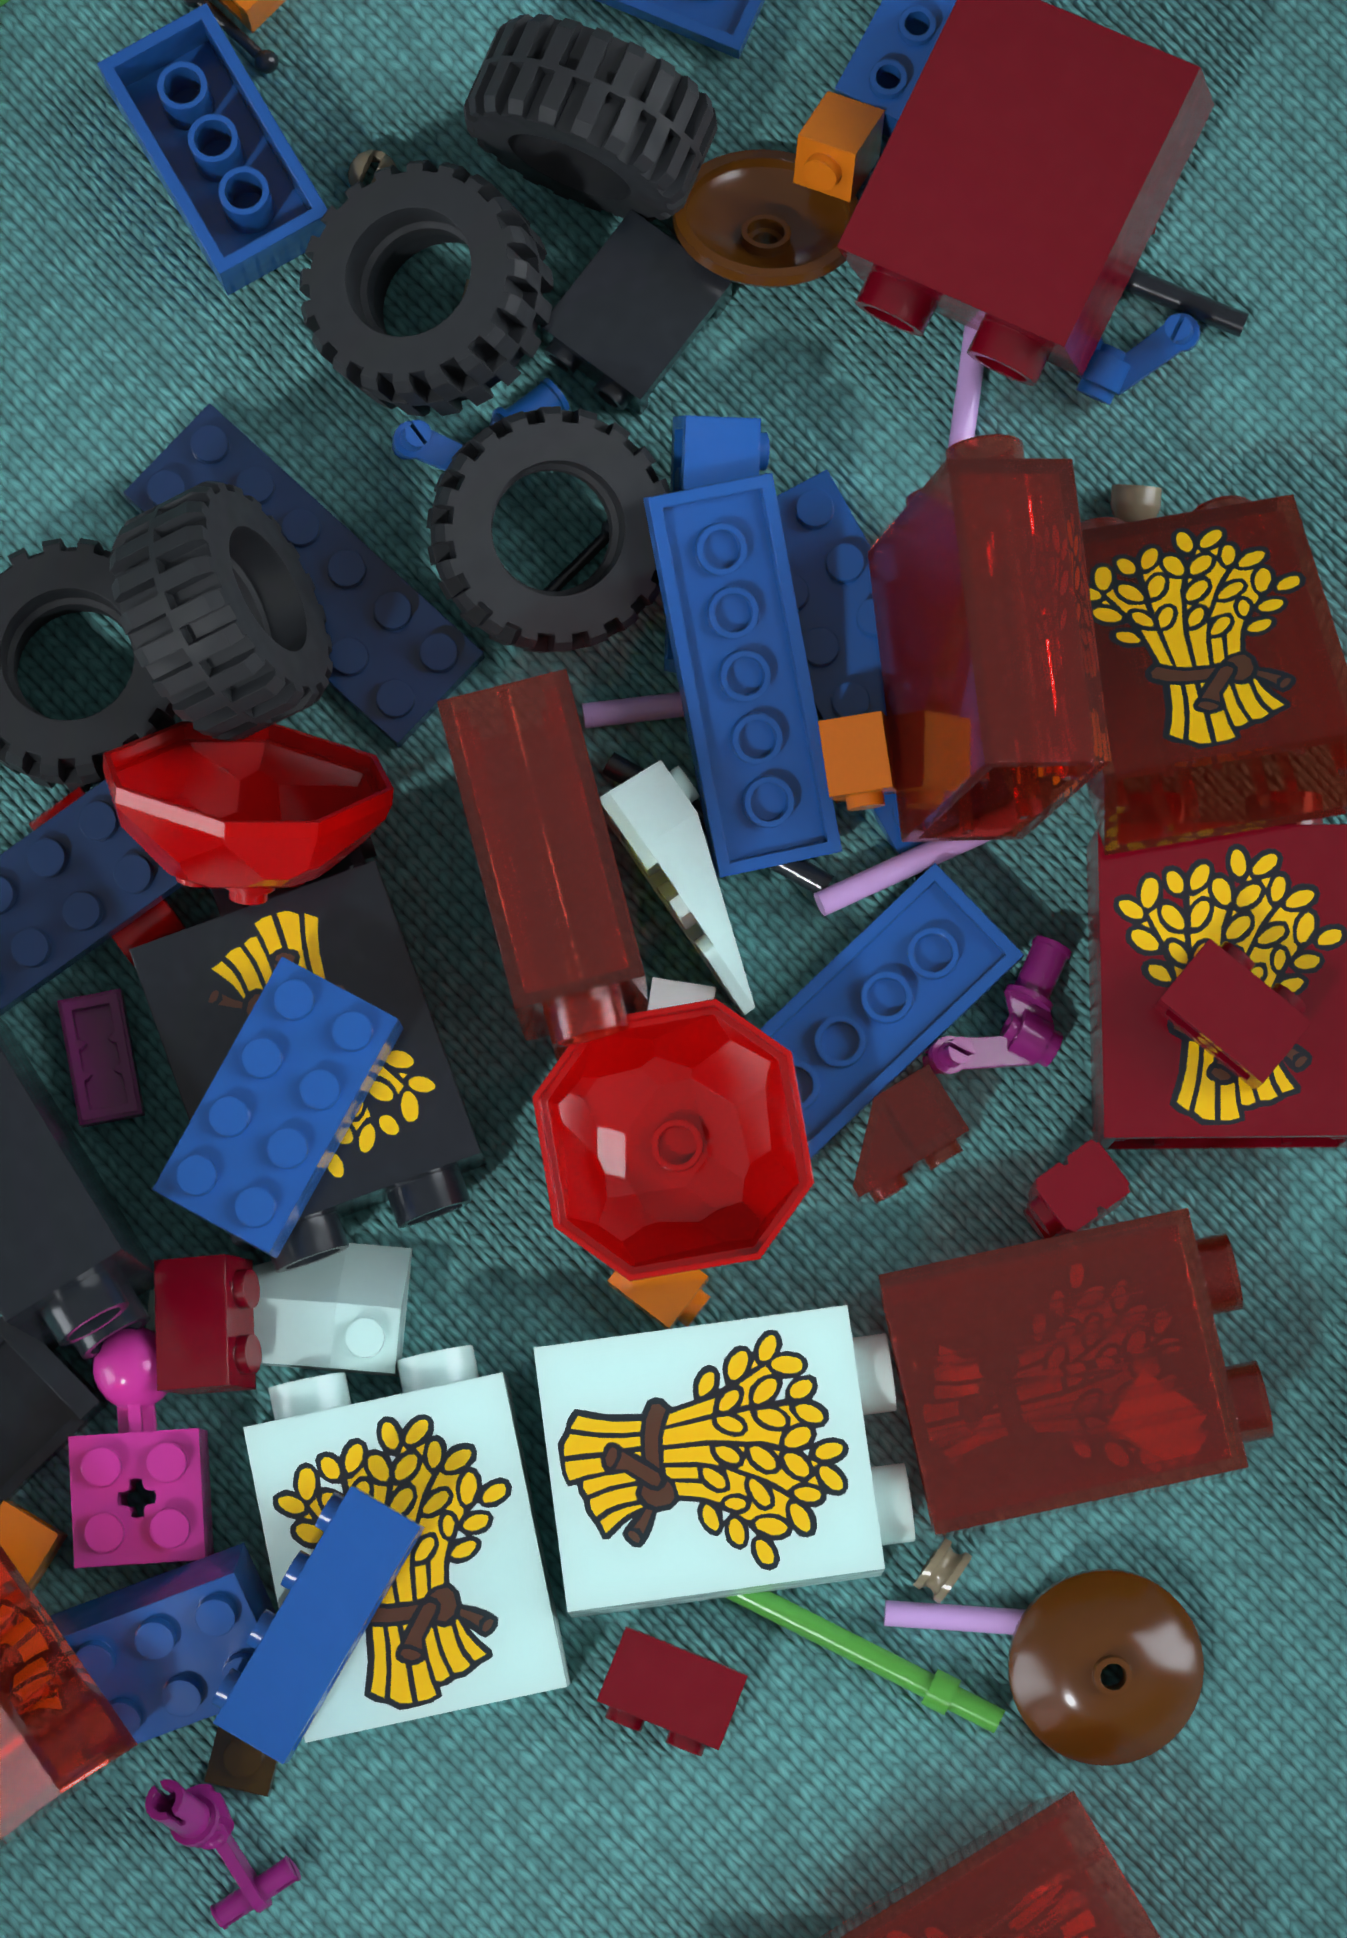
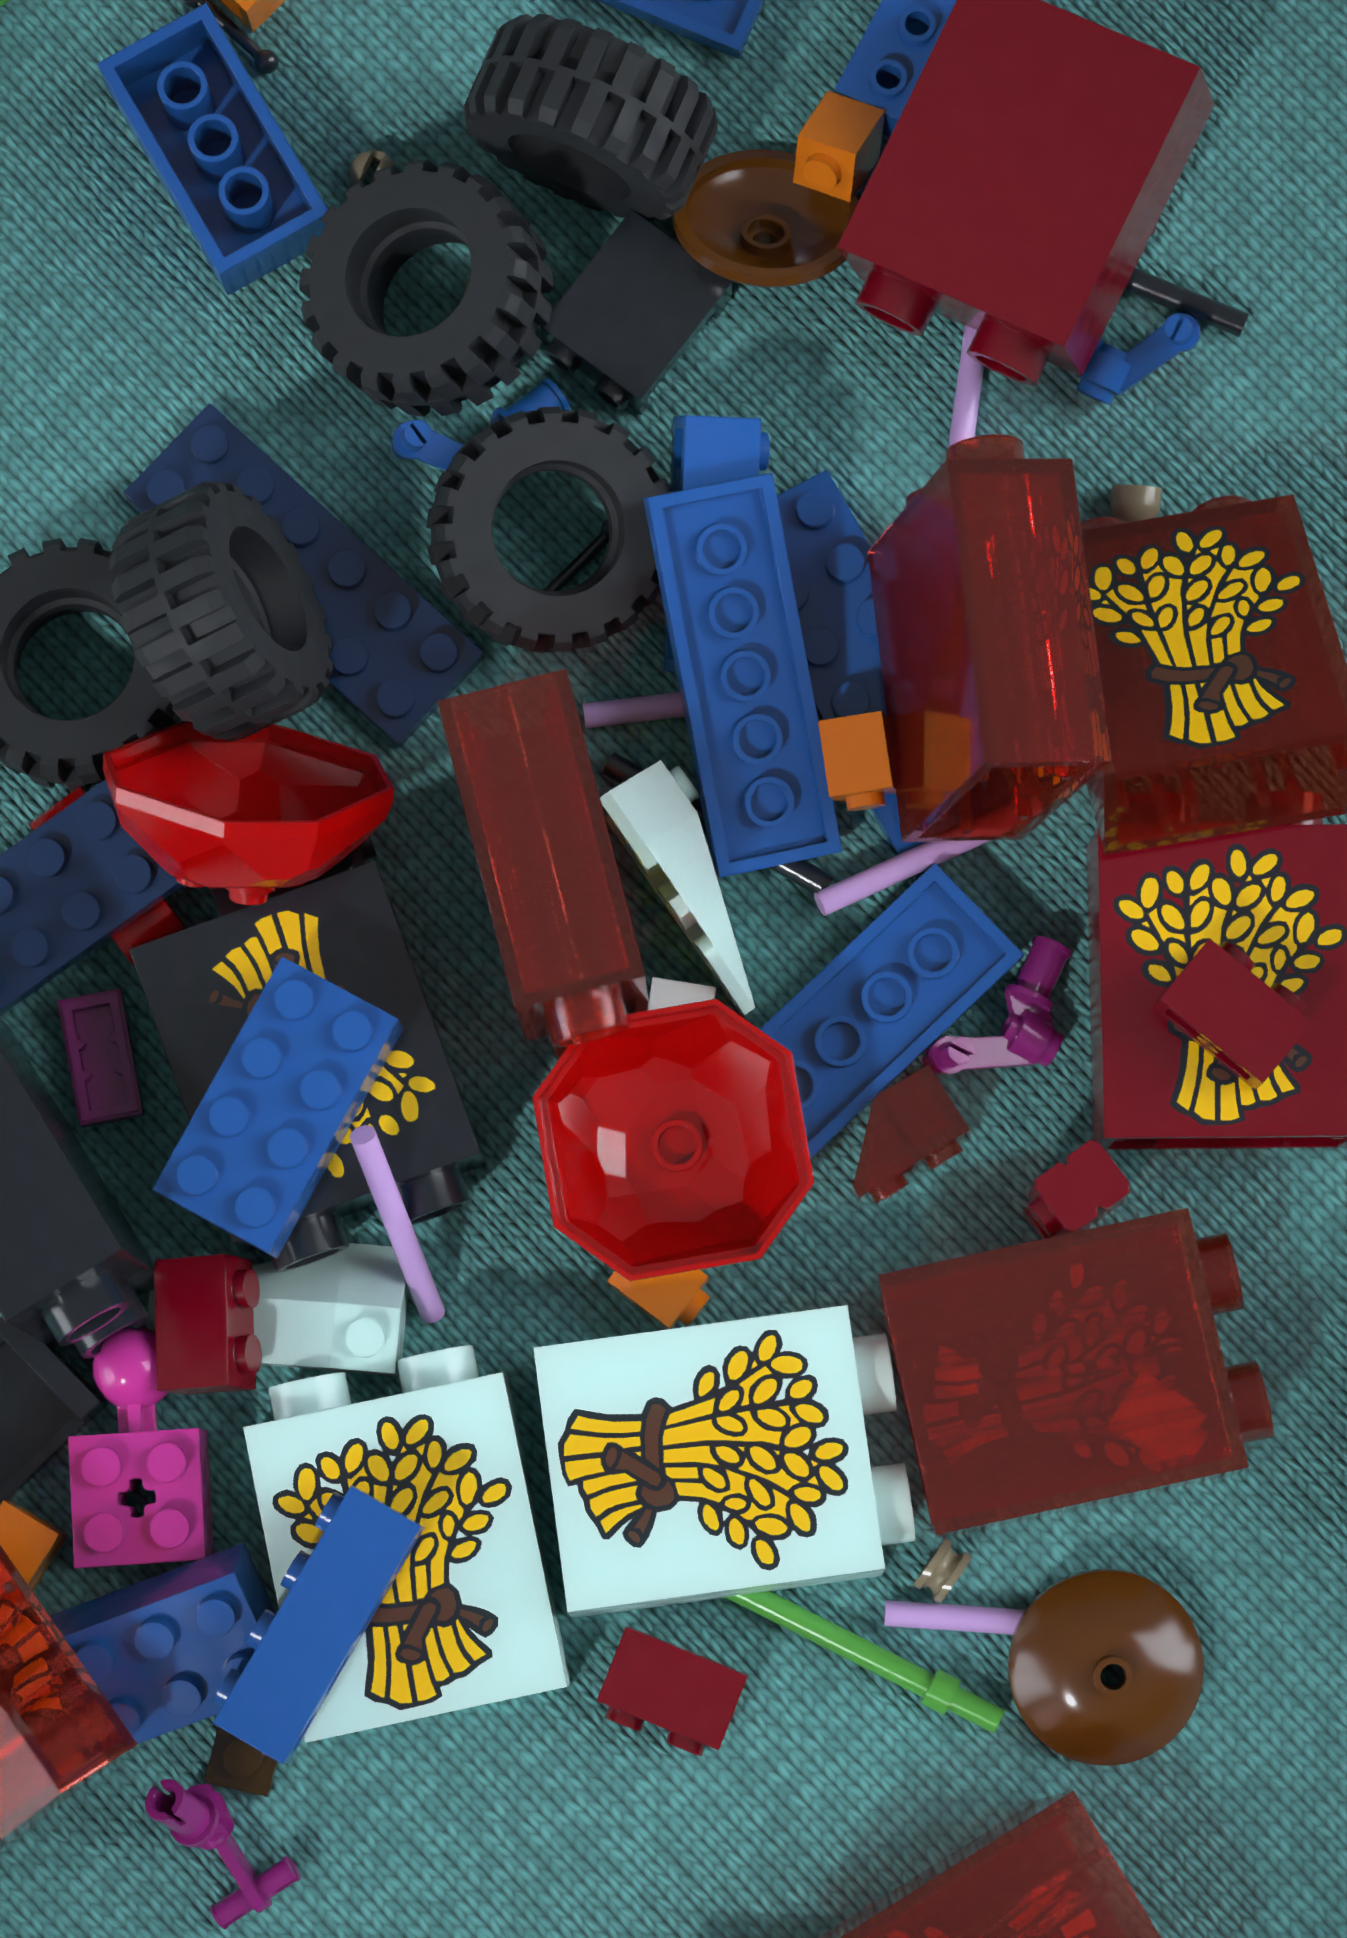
(397, 1223): none -> lavender bar

